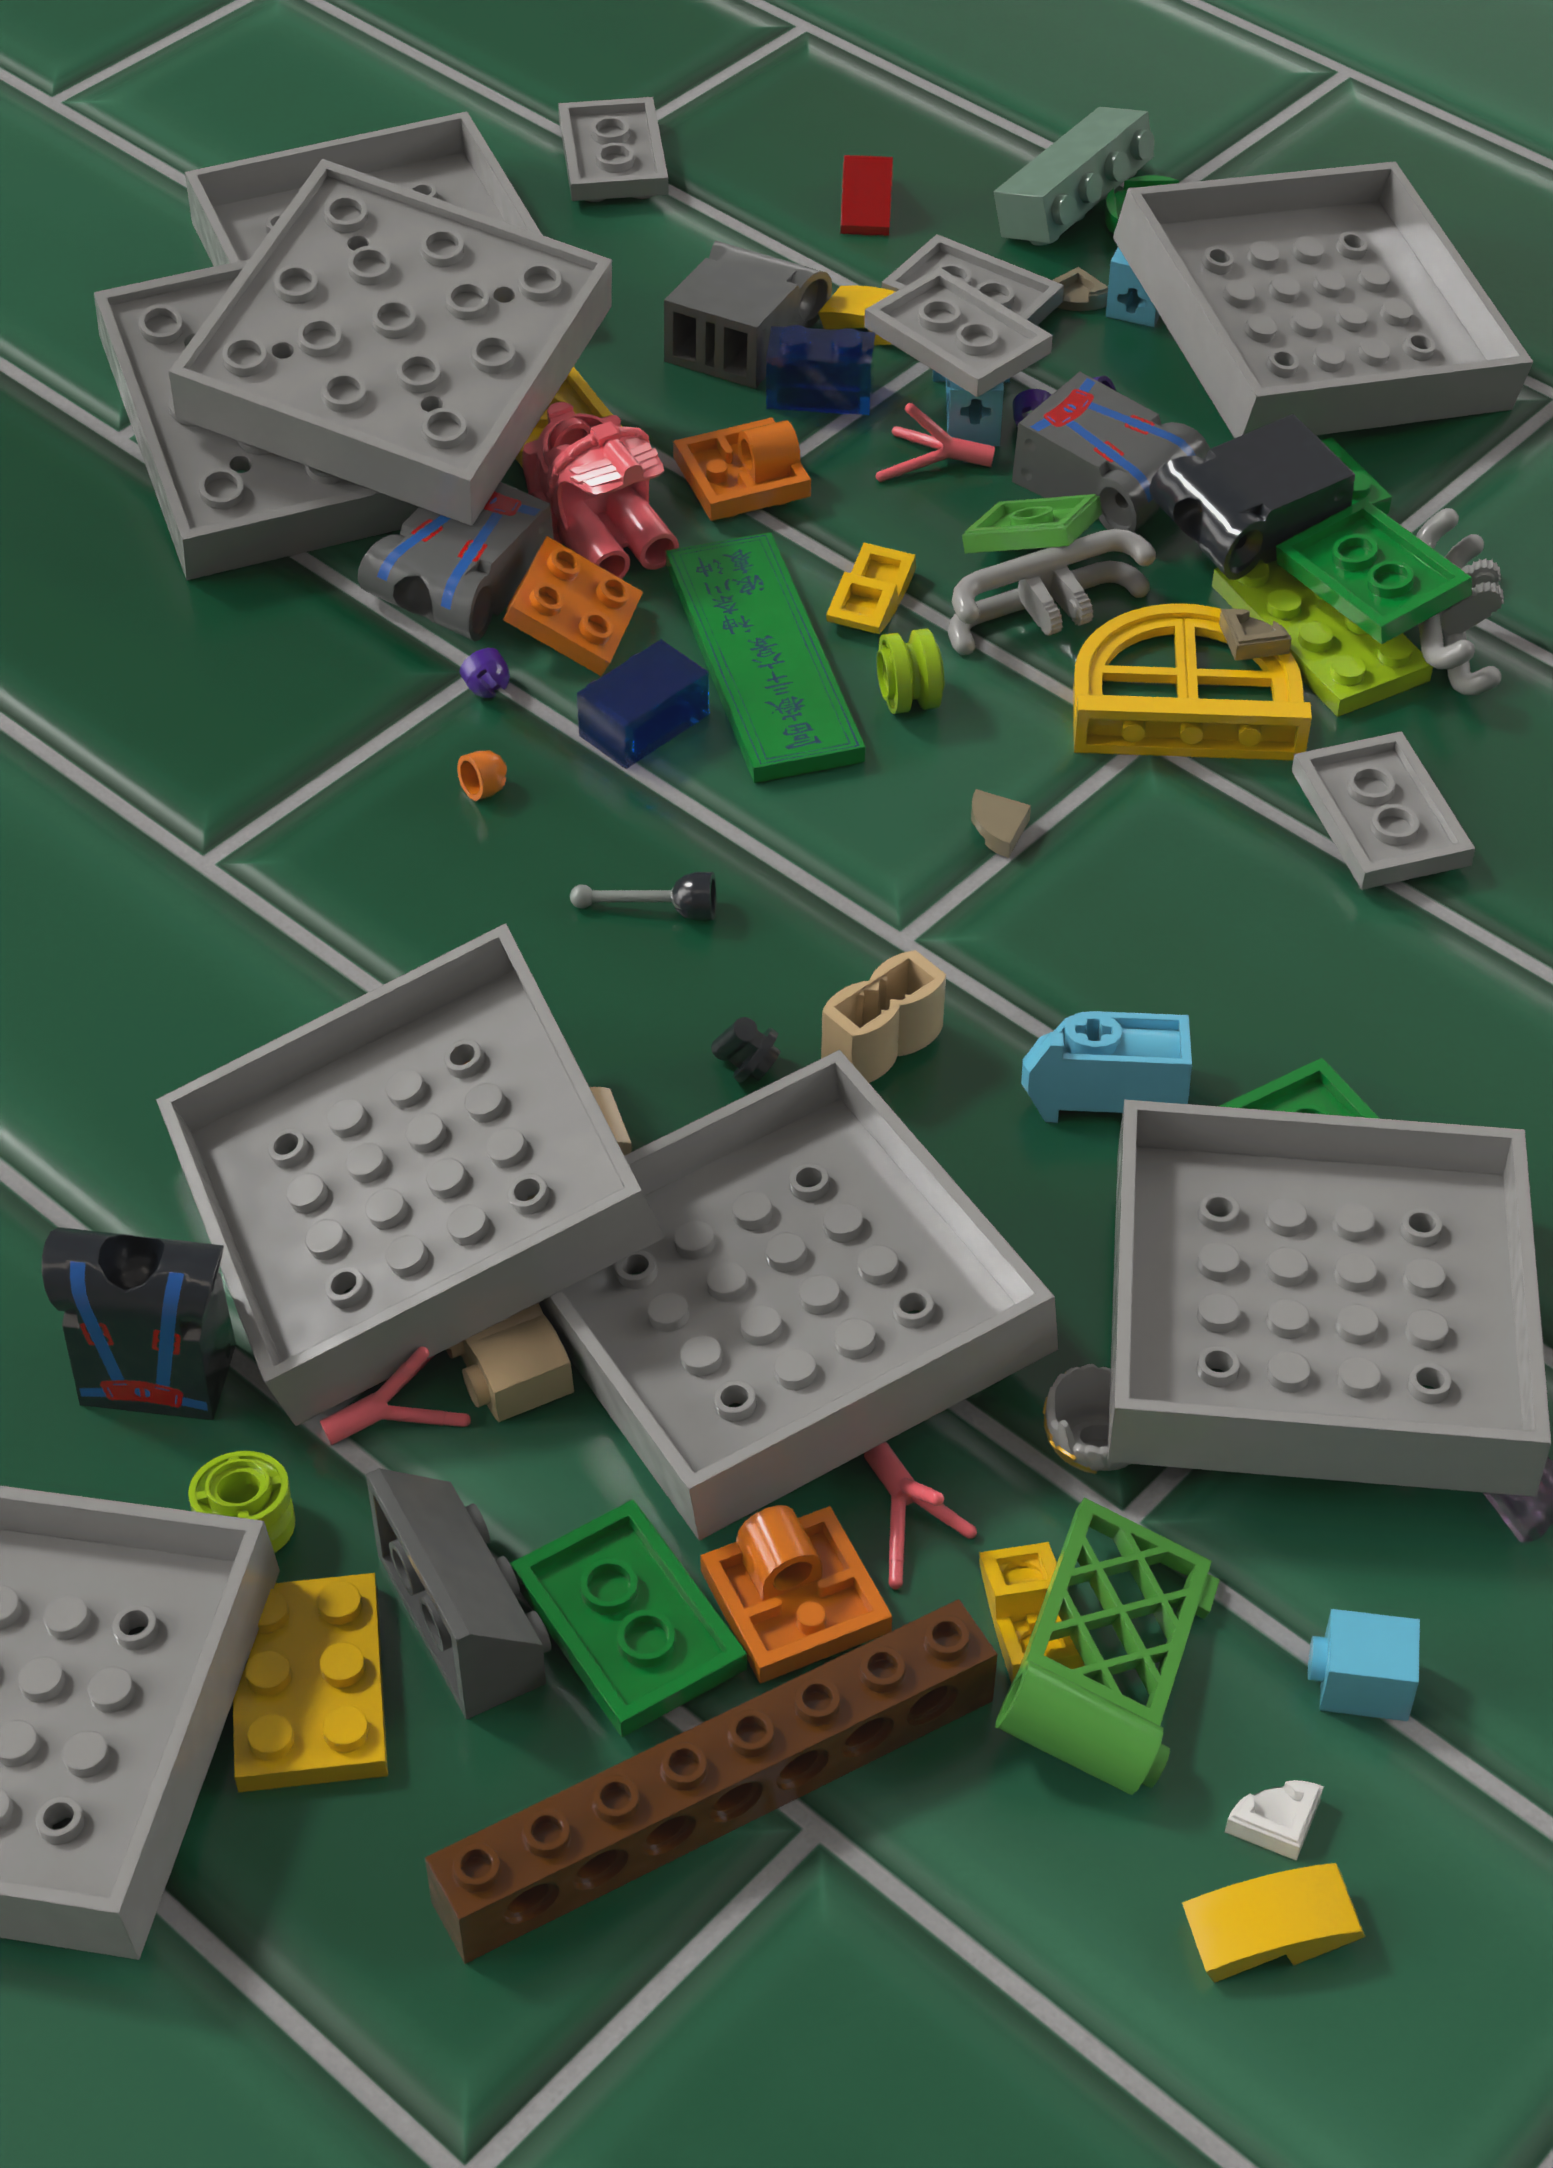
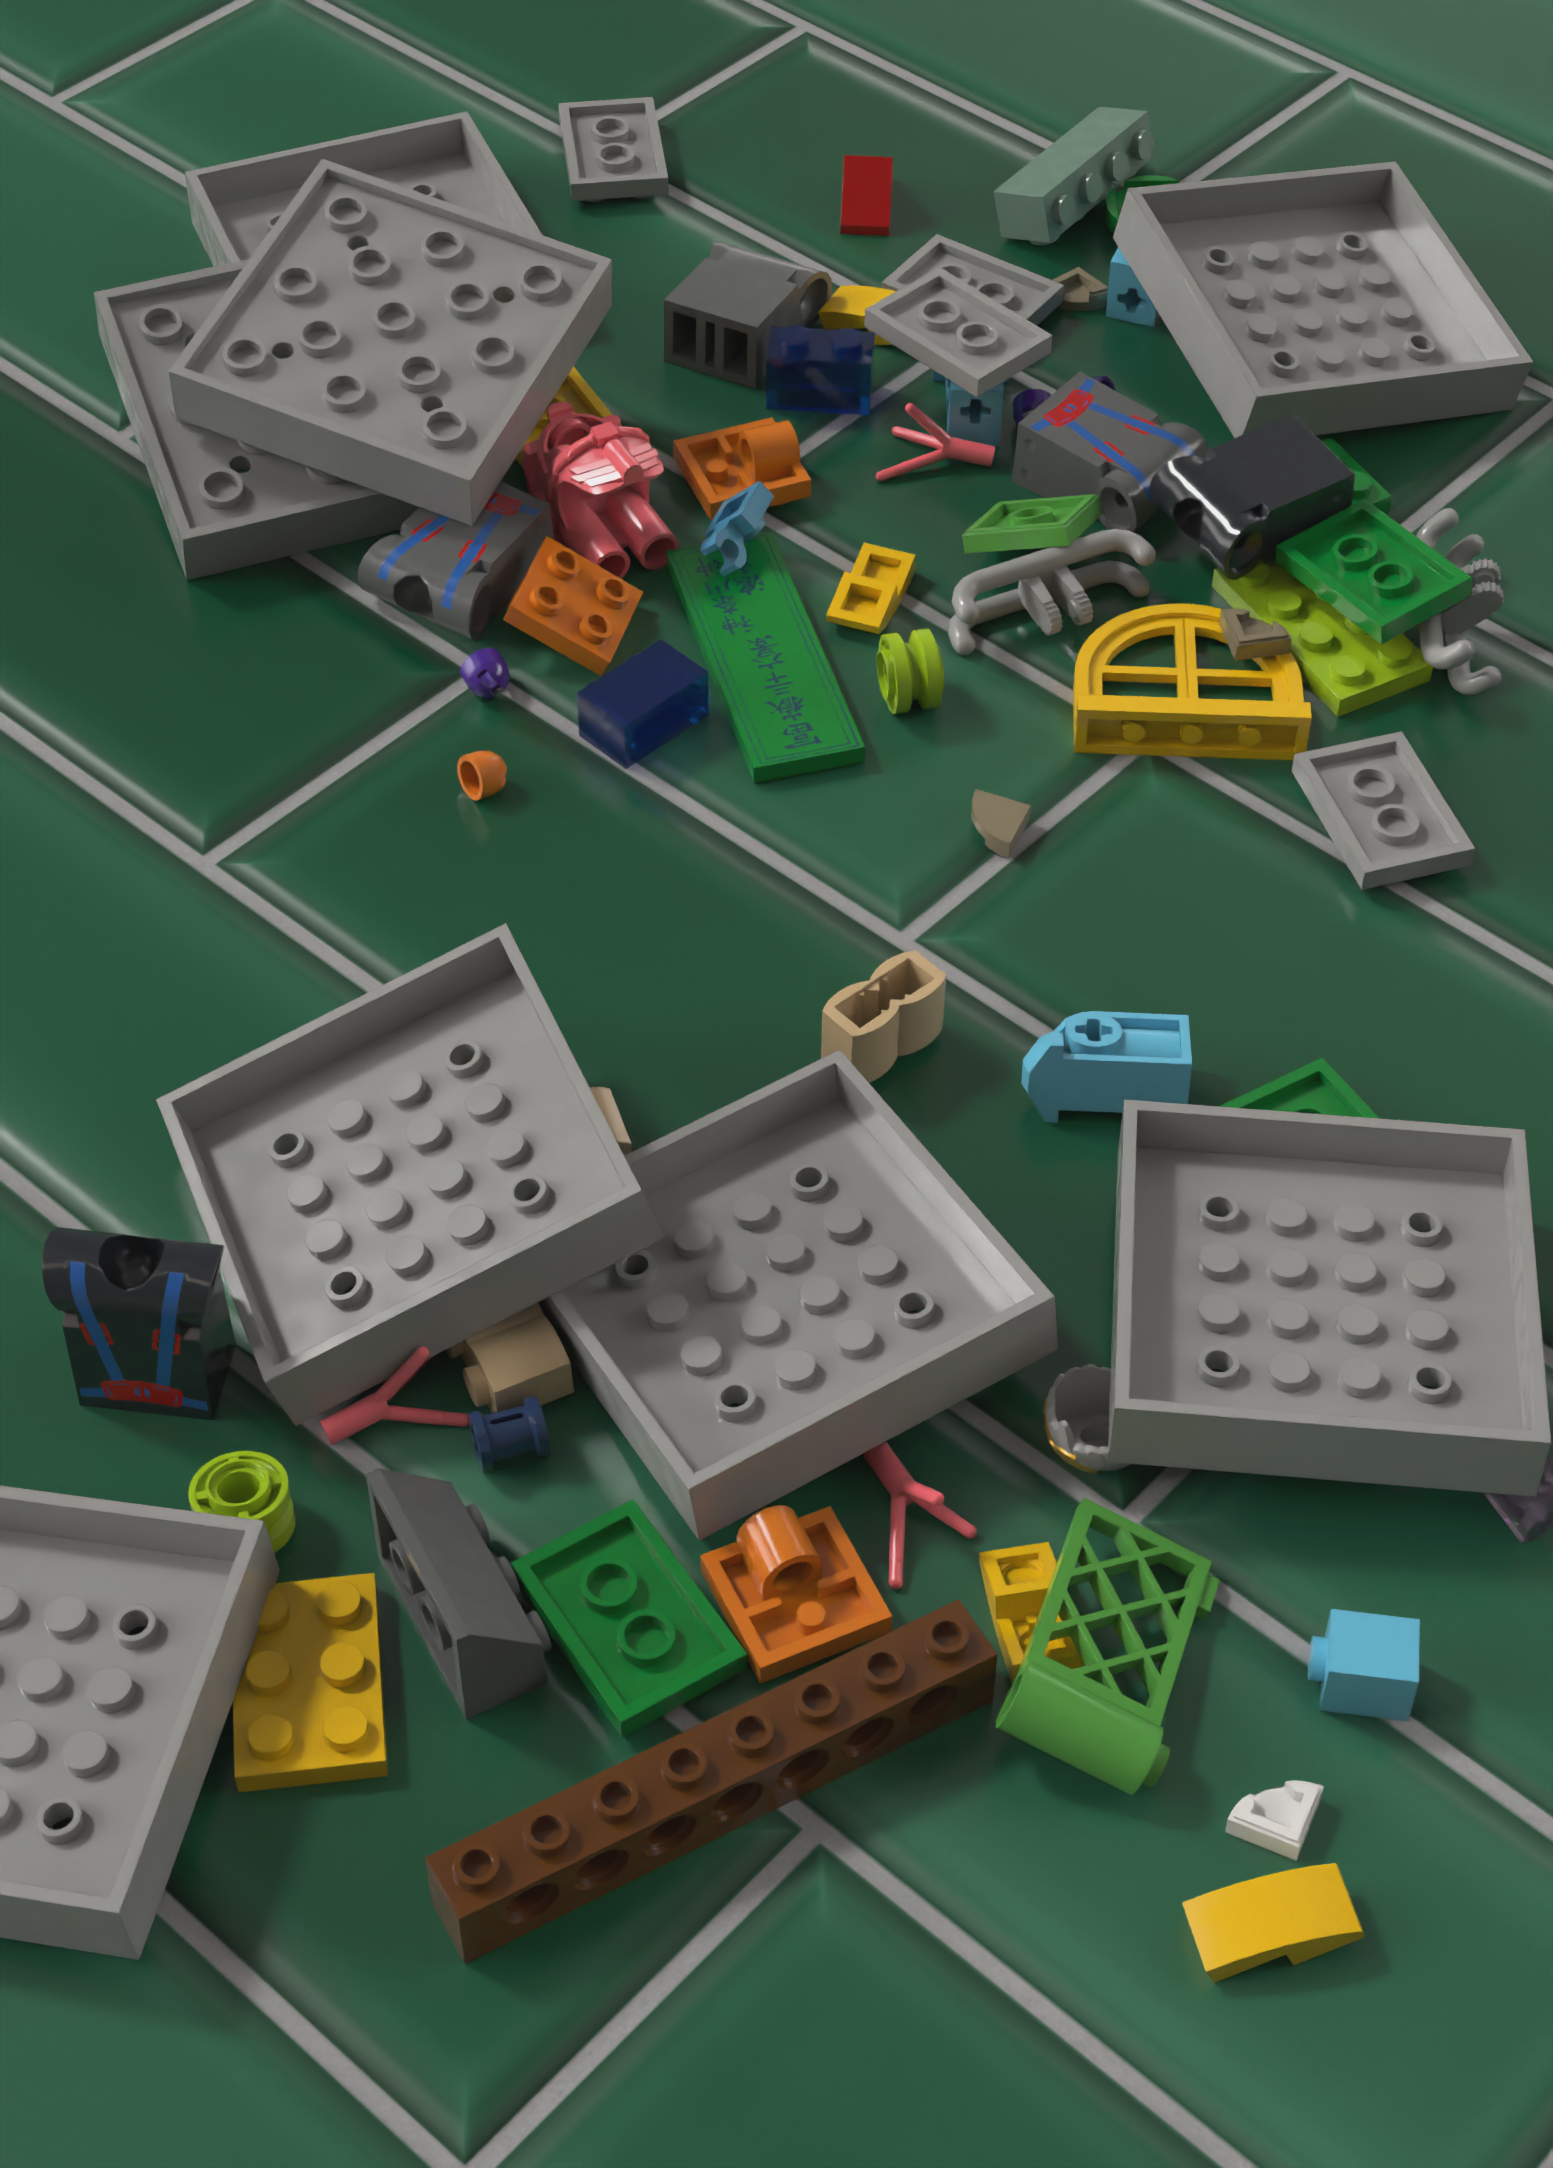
(509, 1434): none -> dark blue bush
(692, 896): hinge -> none
(736, 523): none -> dark azure plate
(747, 1049): black plate -> none

